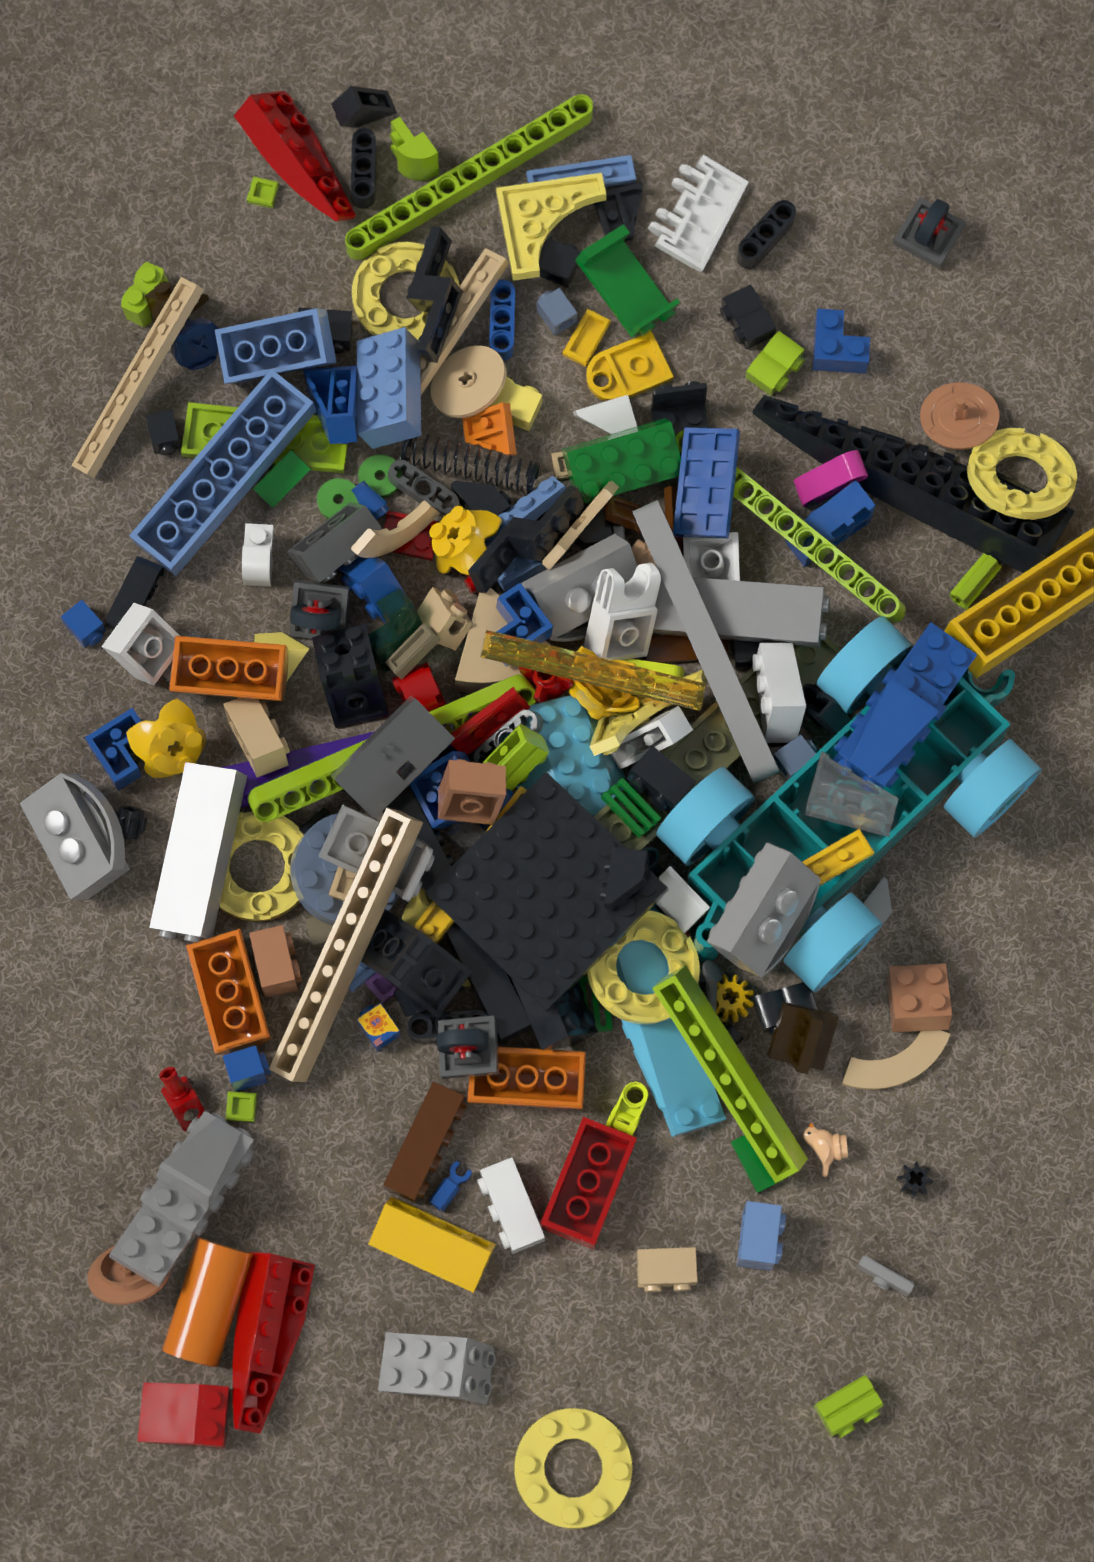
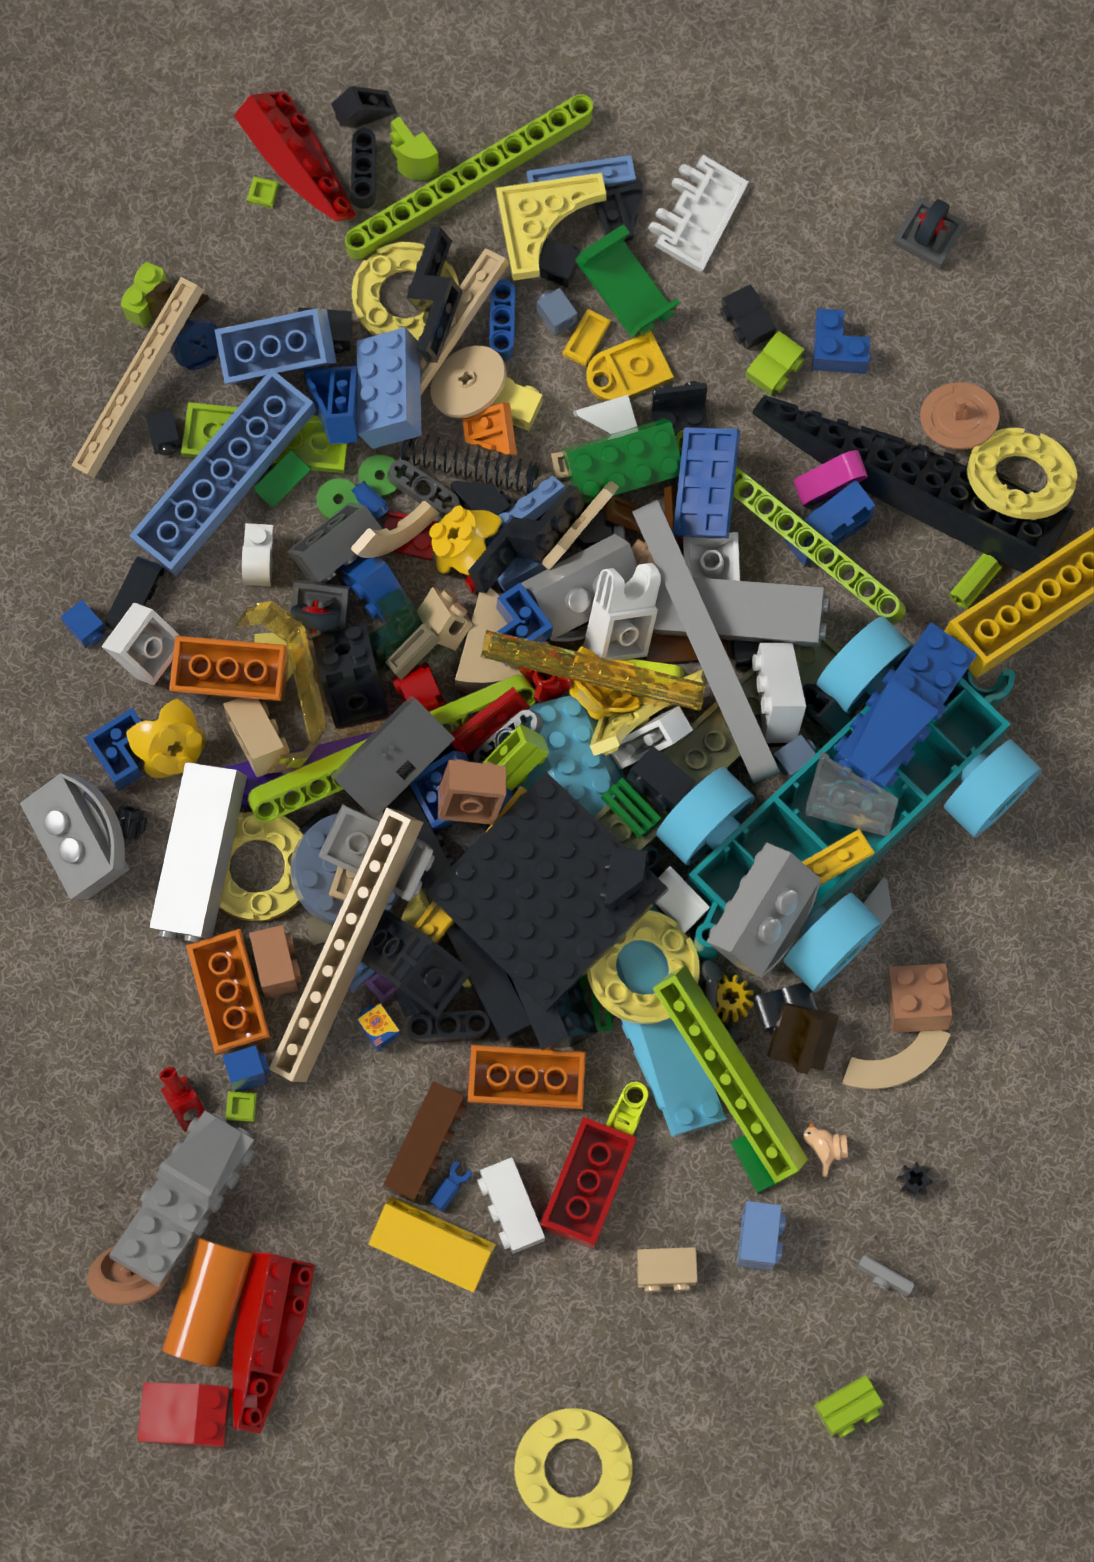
(294, 633): none -> clear yellow windscreen
(437, 1367): light grey bracket -> none
(468, 1047): dark grey plate -> none
(768, 223): black beam -> none

